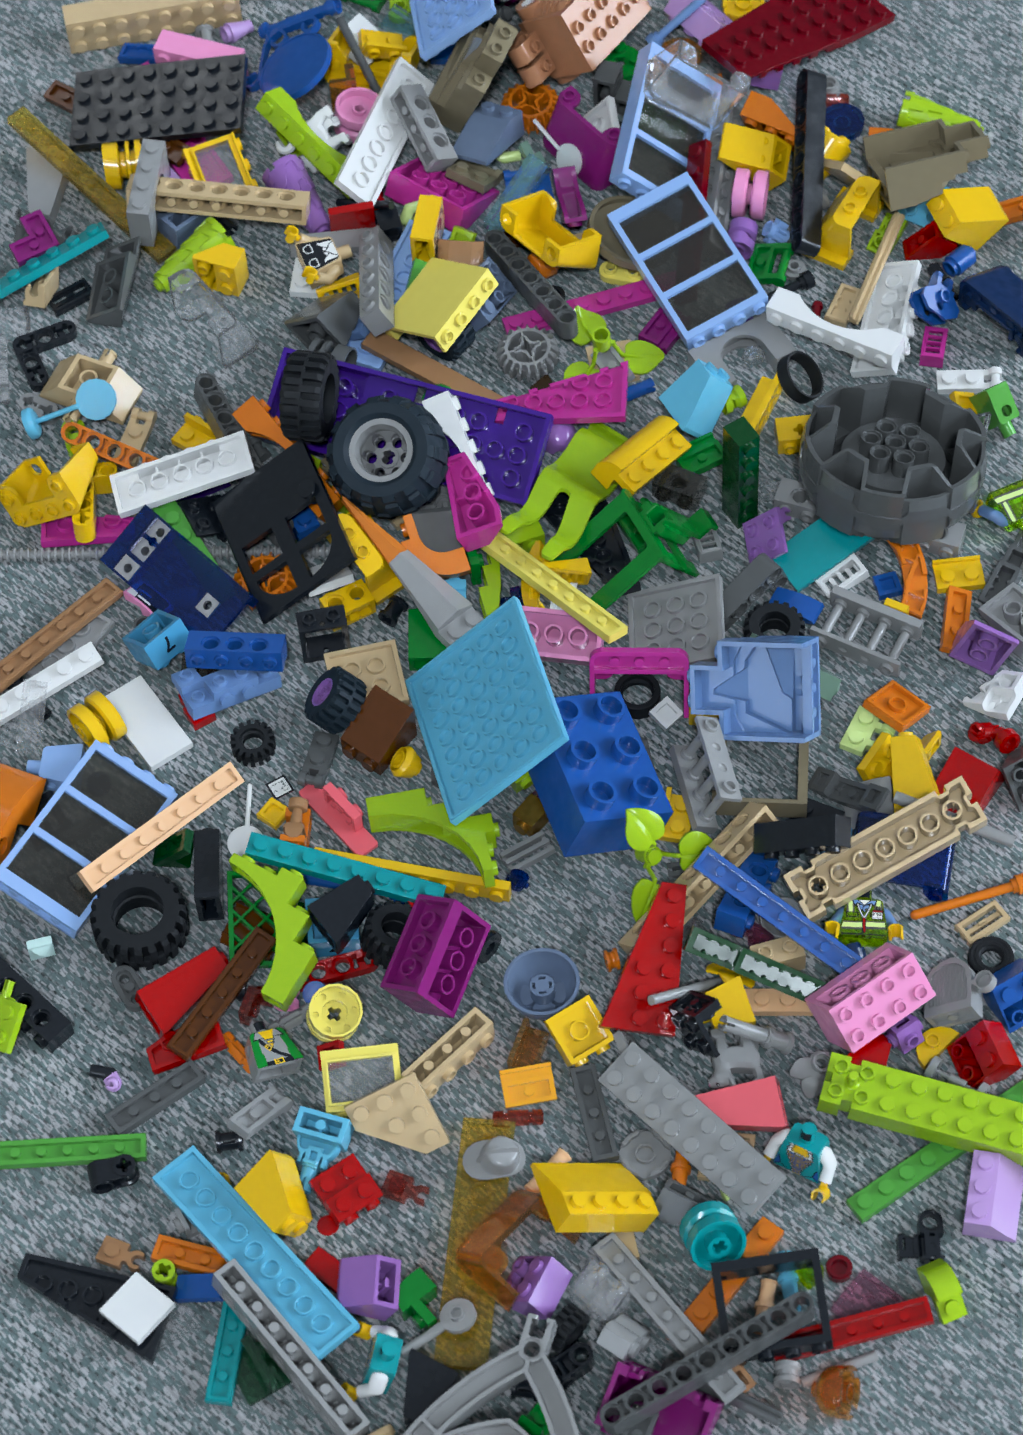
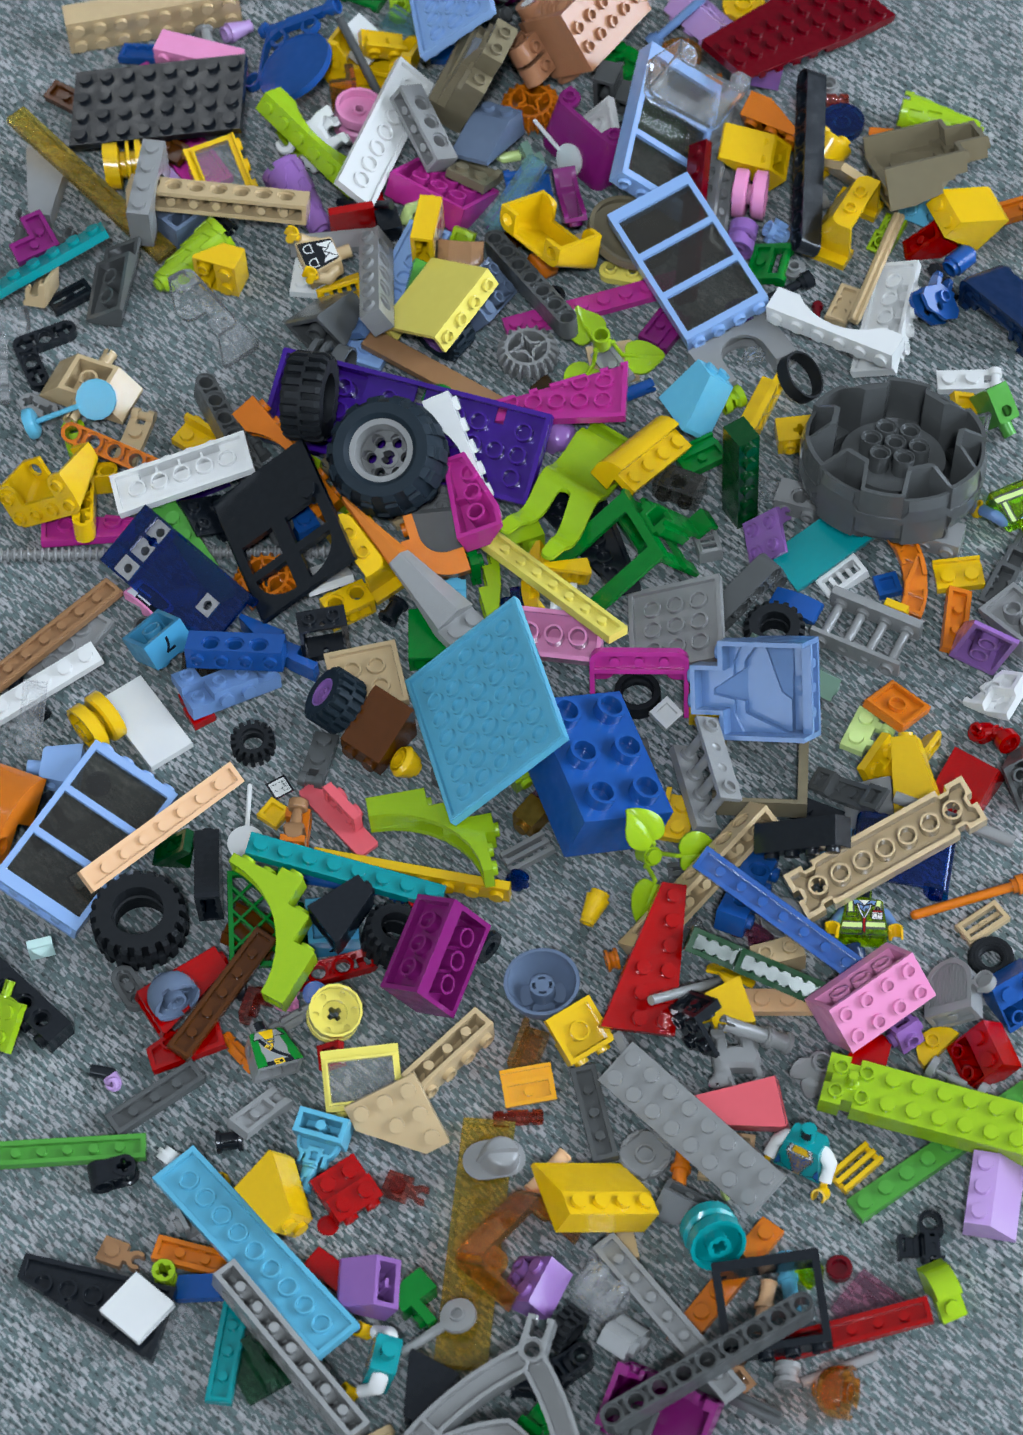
(167, 1155): none -> white plate
(170, 994): none -> sand blue cylinder
(294, 659): none -> blue slope
(594, 905): none -> yellow cone
(870, 1153): none -> yellow tile
(933, 359): dark pink slope -> none

